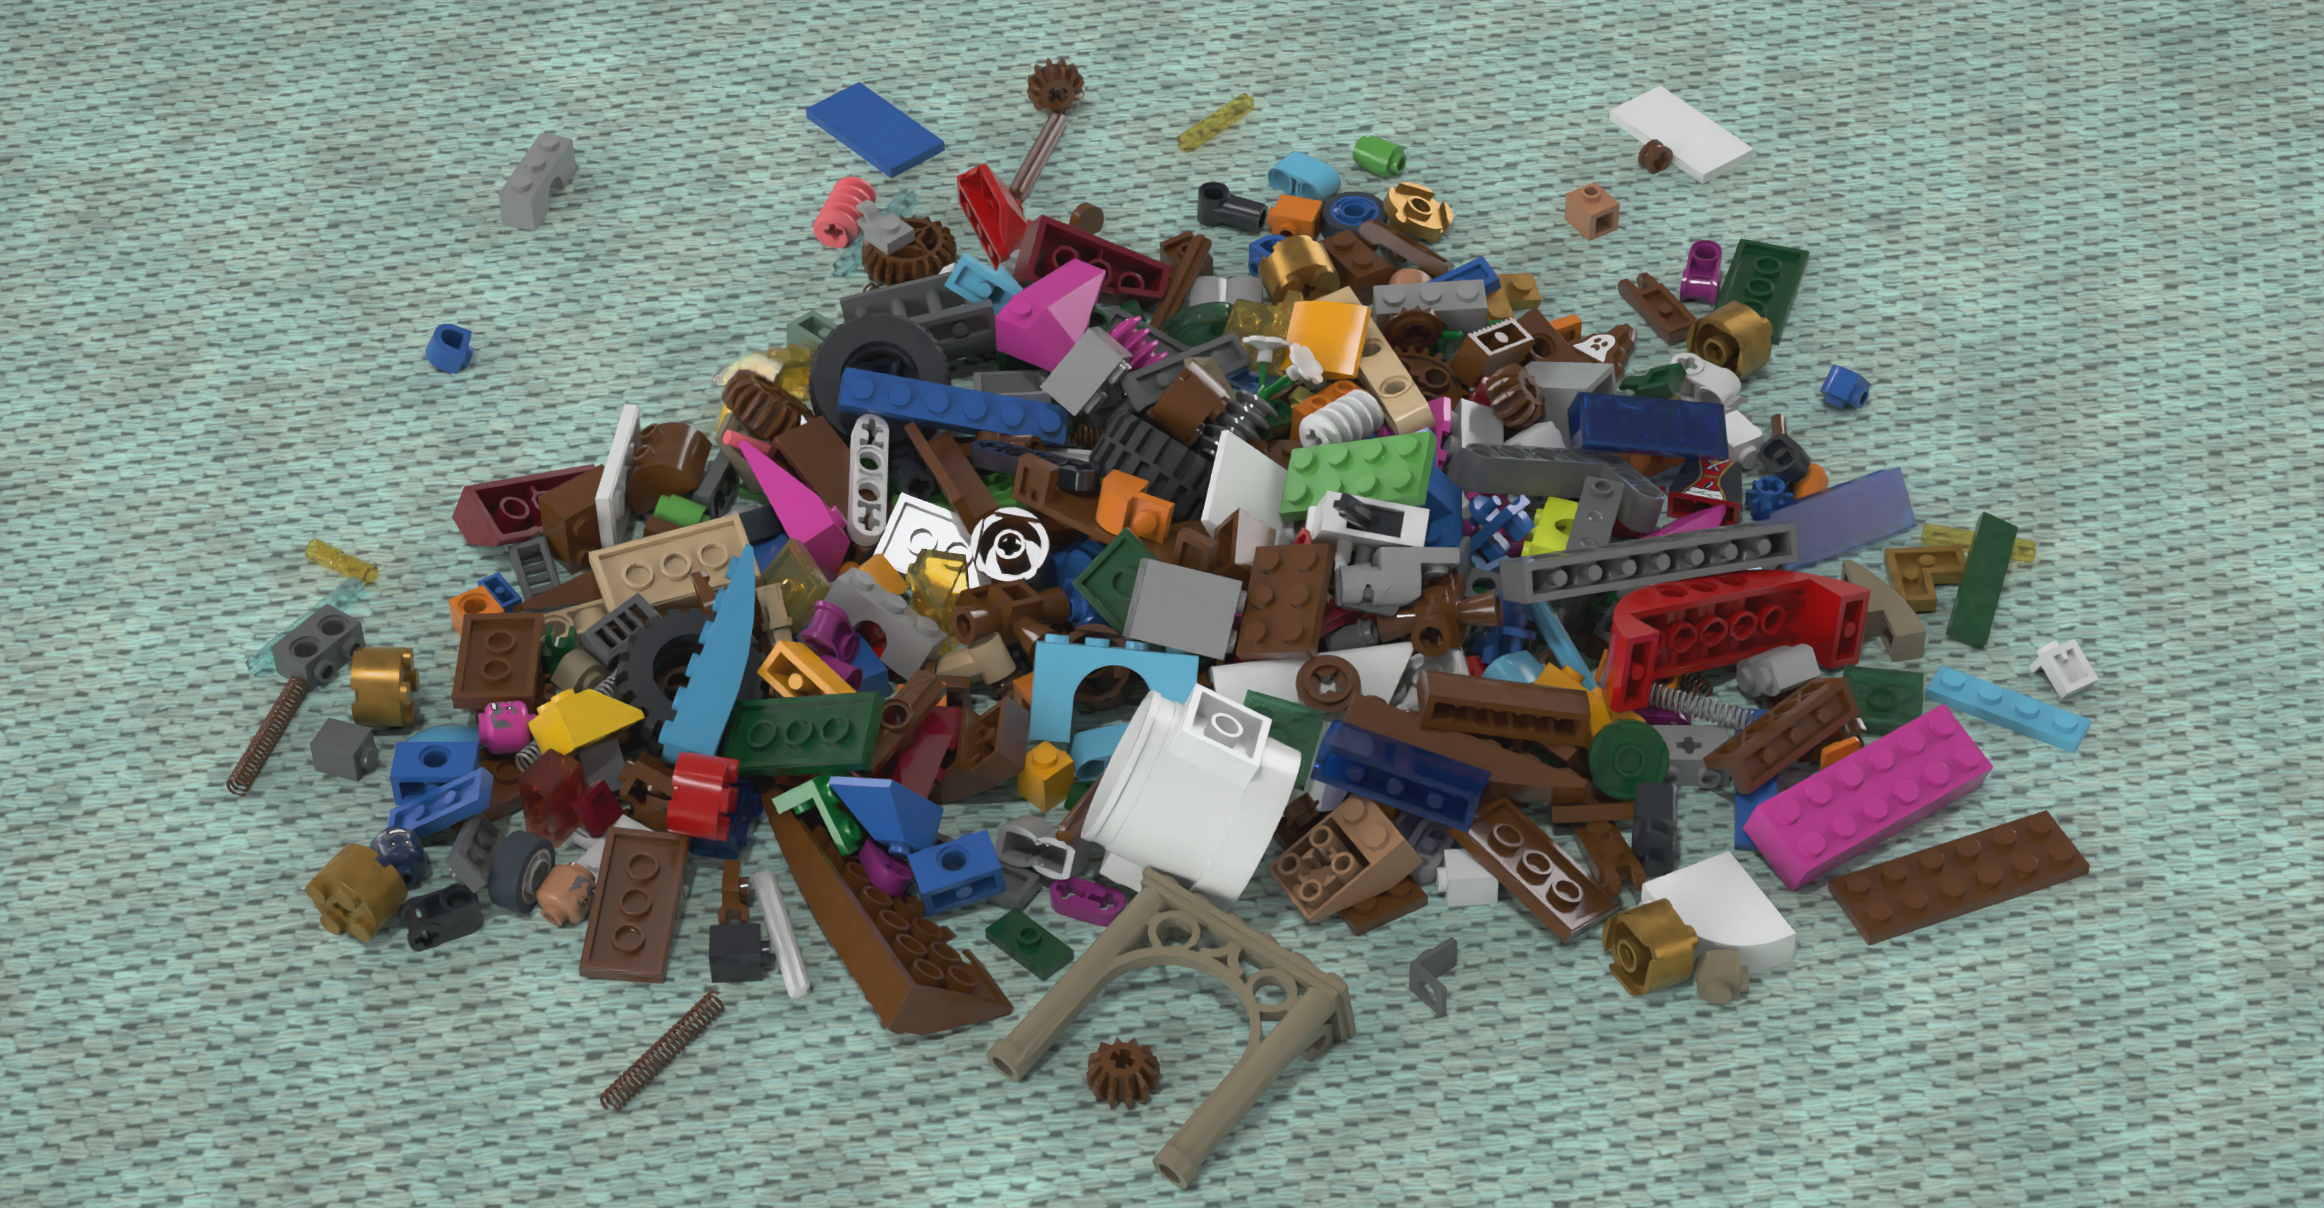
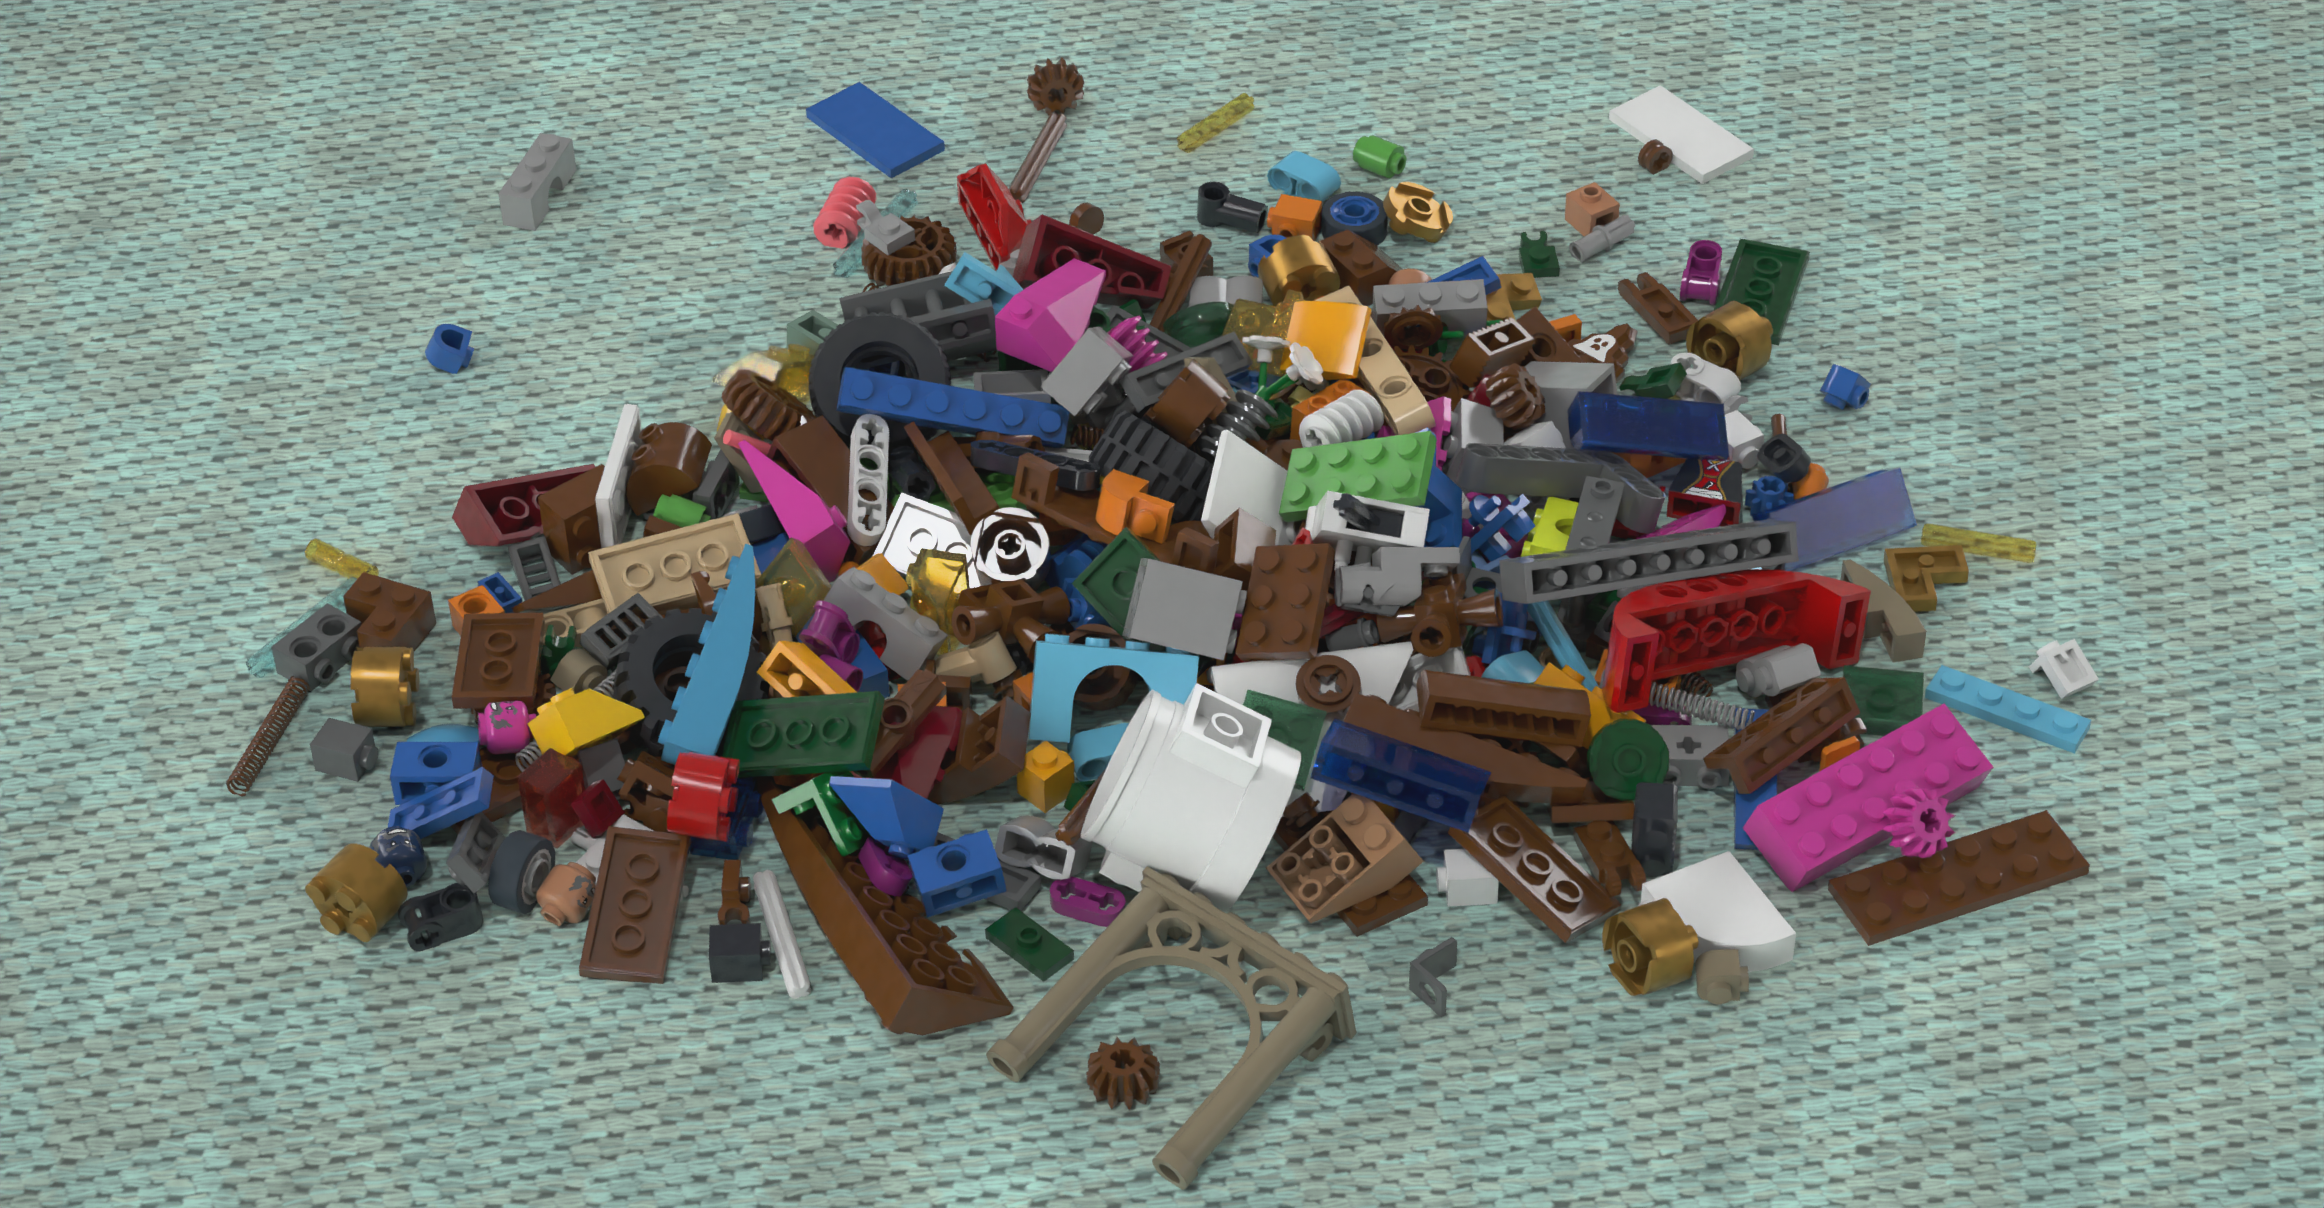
(389, 612): none -> reddish brown brick
(659, 1045): reddish brown piece -> none
(1404, 248): reddish brown hinge -> none
(1429, 849): light grey plate -> none
(1538, 257): none -> dark green plate
(1602, 238): none -> light grey axle
(1919, 822): none -> dark pink gear
(1982, 580): dark green tile -> none

